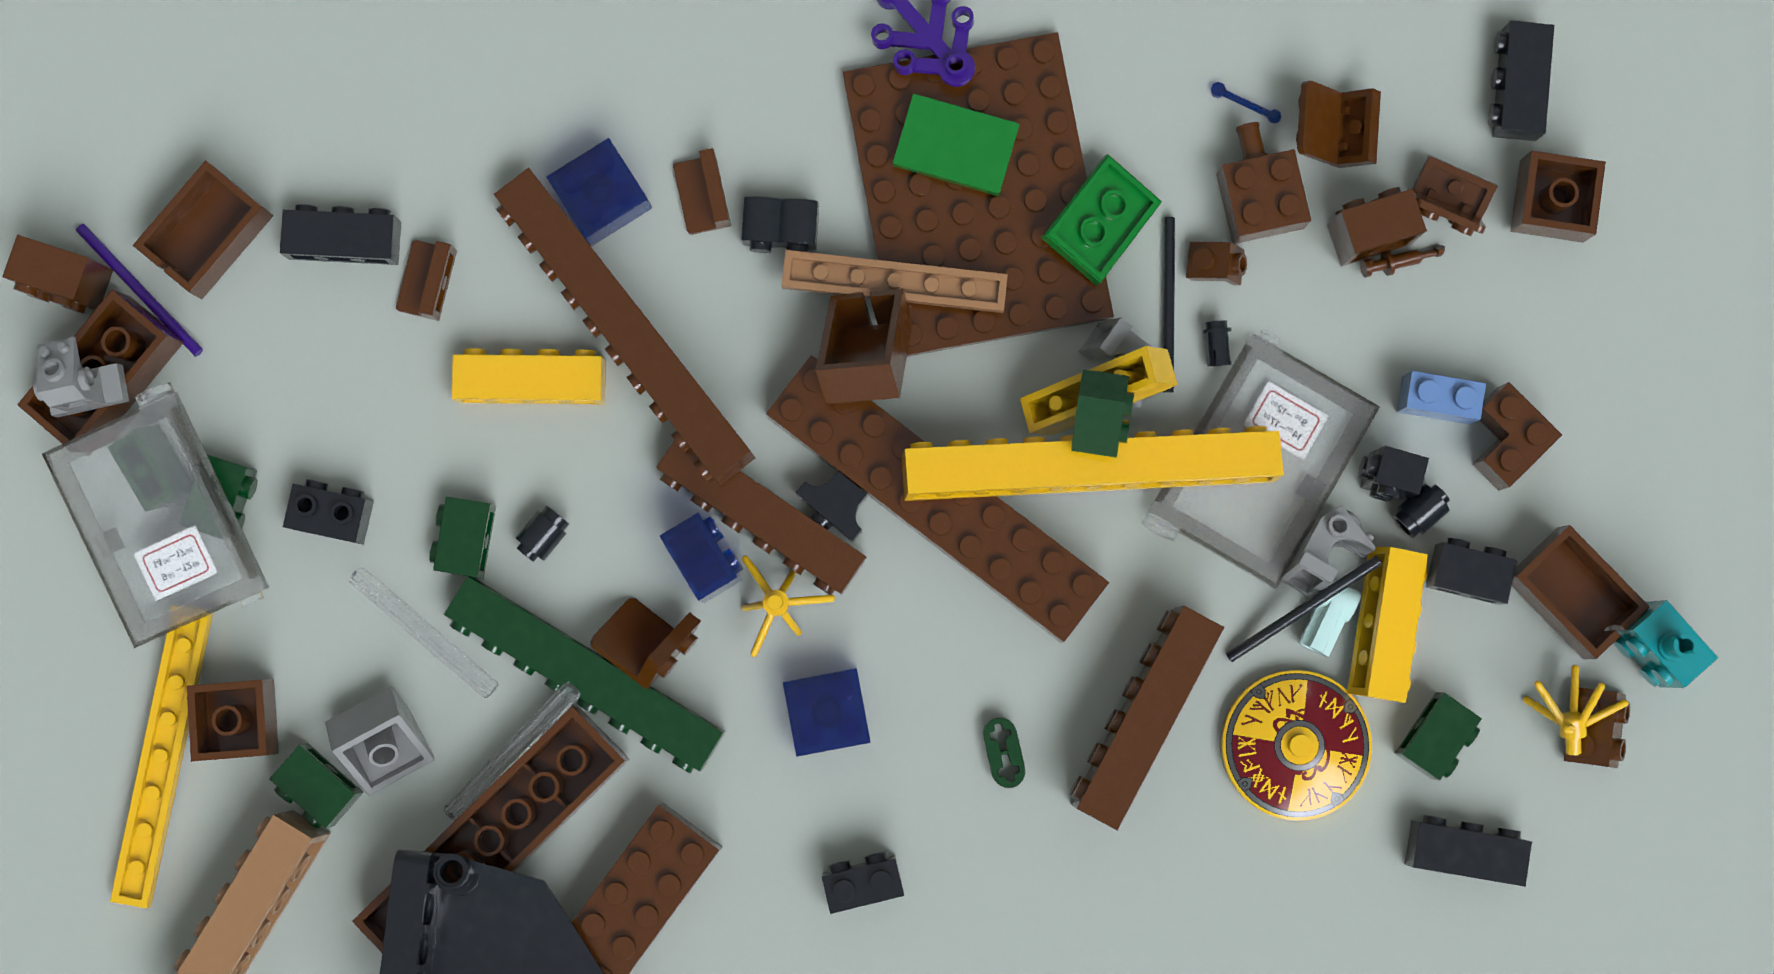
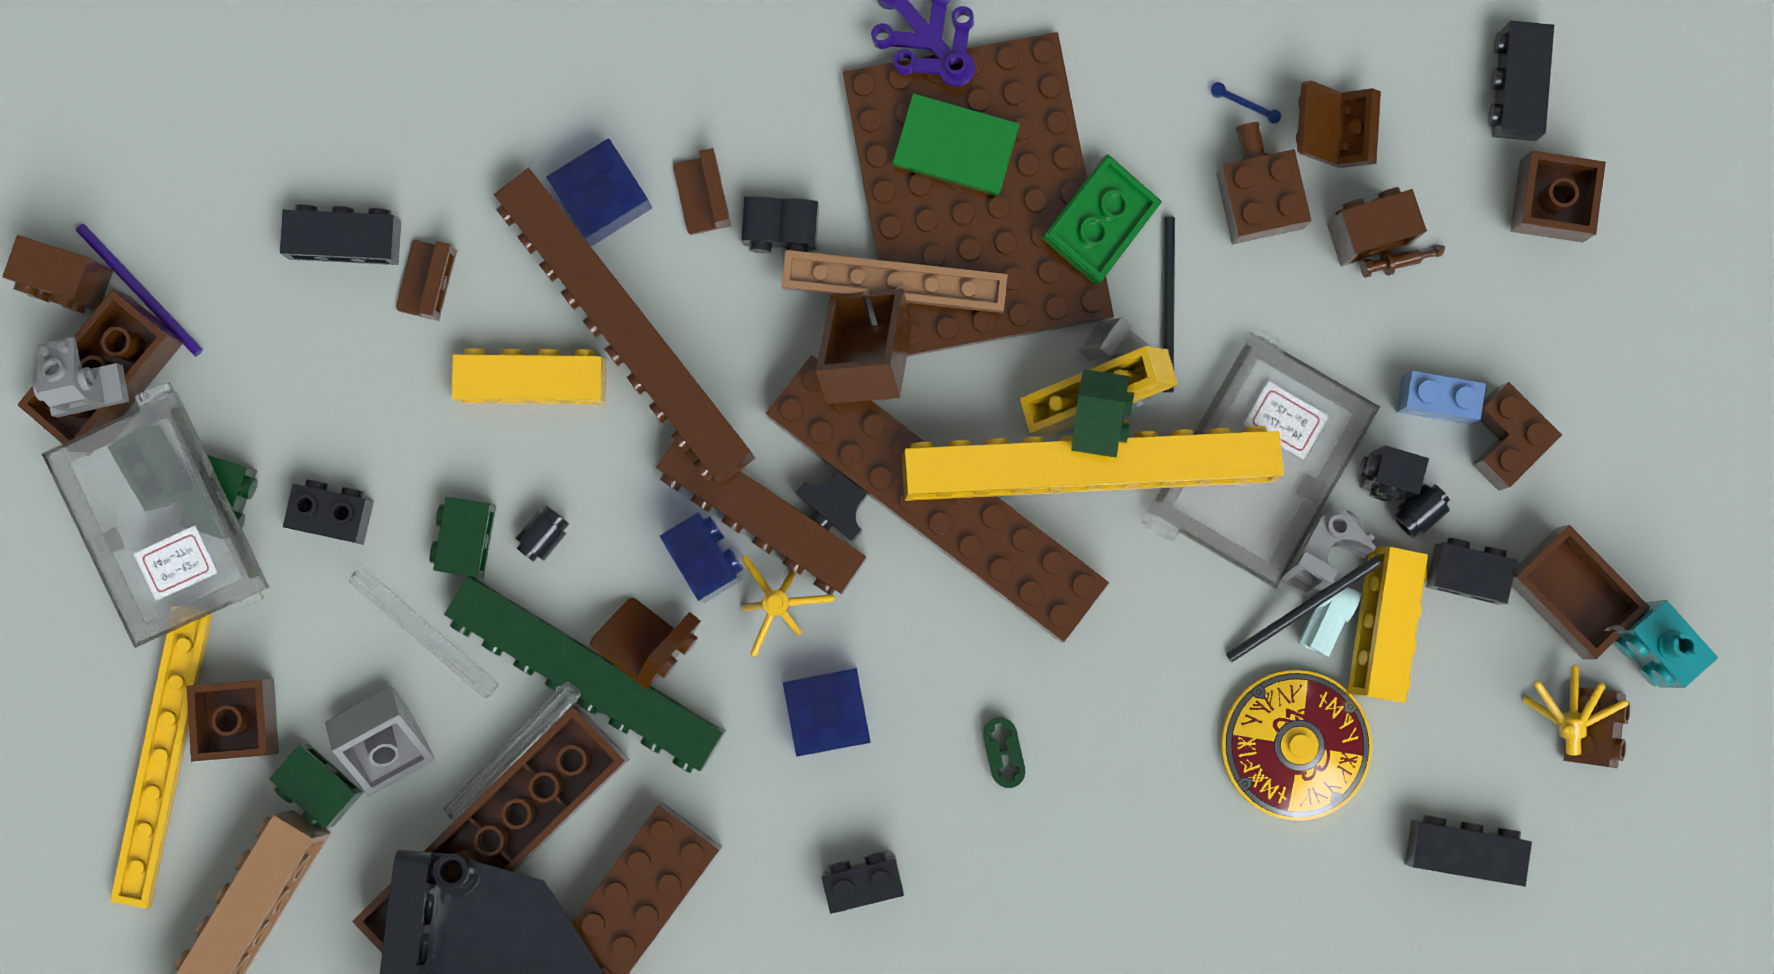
(203, 230): reddish brown piece -> none
(1146, 716): reddish brown brick -> none
(1216, 262): reddish brown bracket -> none
(1217, 343): black pin -> none
(1439, 736): dark green brick -> none
(1453, 195): reddish brown bracket -> none

